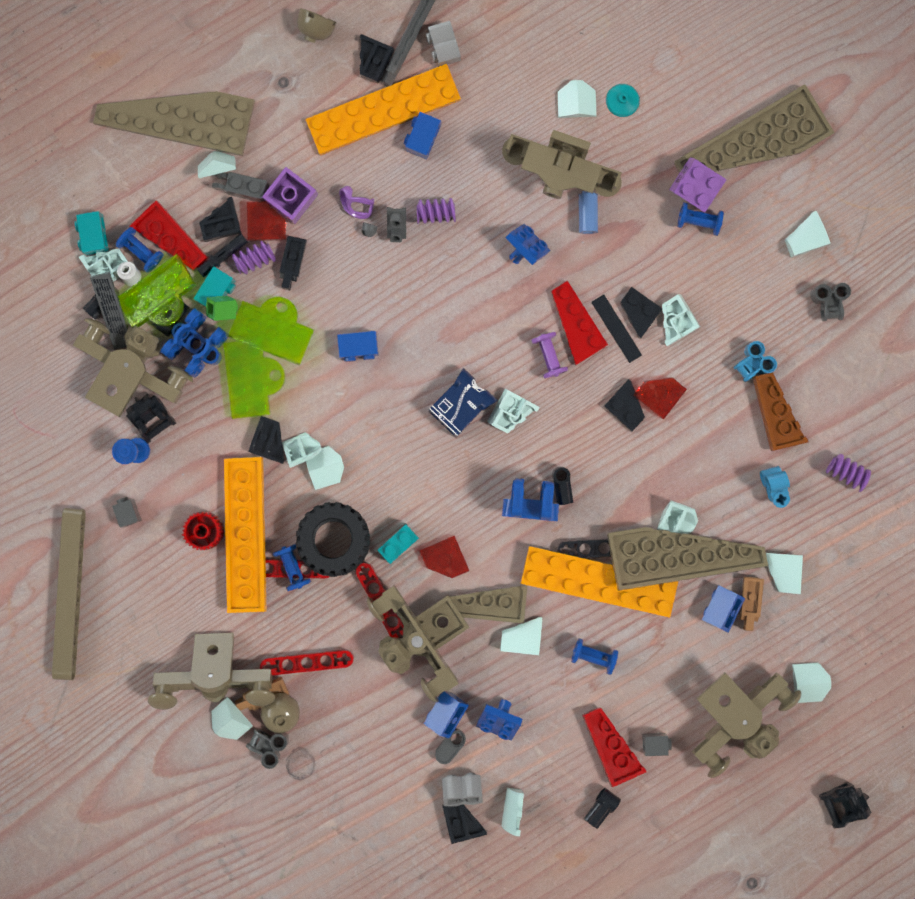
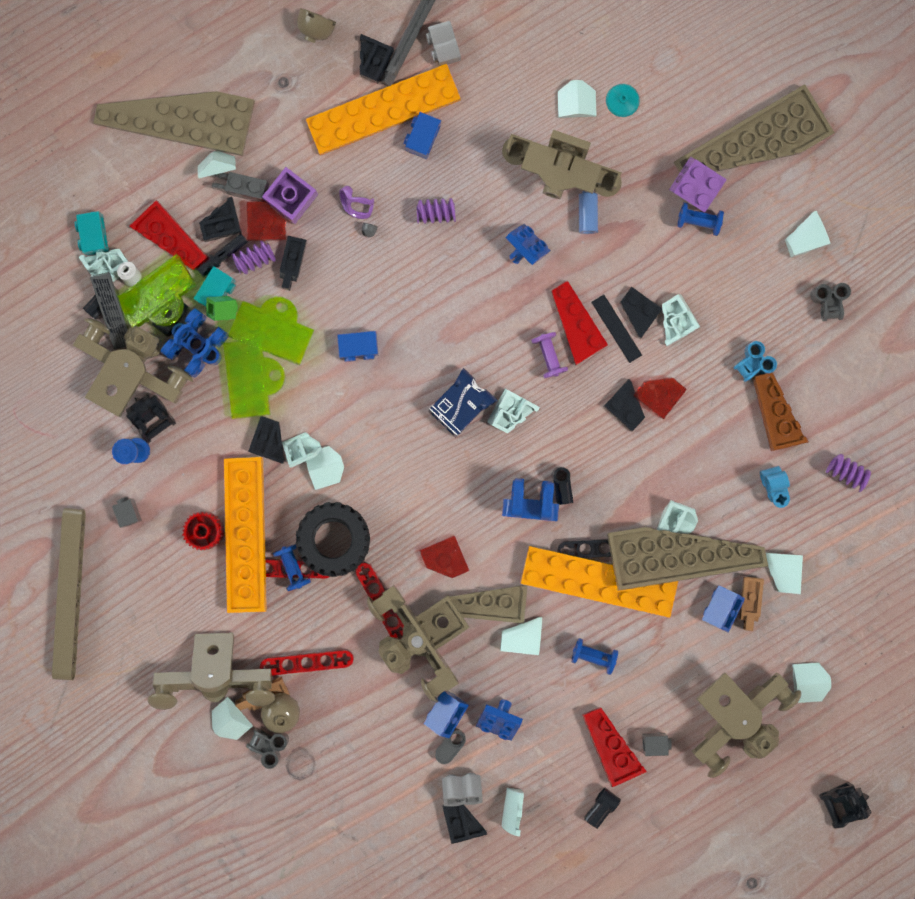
(129, 241): blue hose -> none
(396, 224): dark grey hips -> none
(398, 543): teal brick -> none

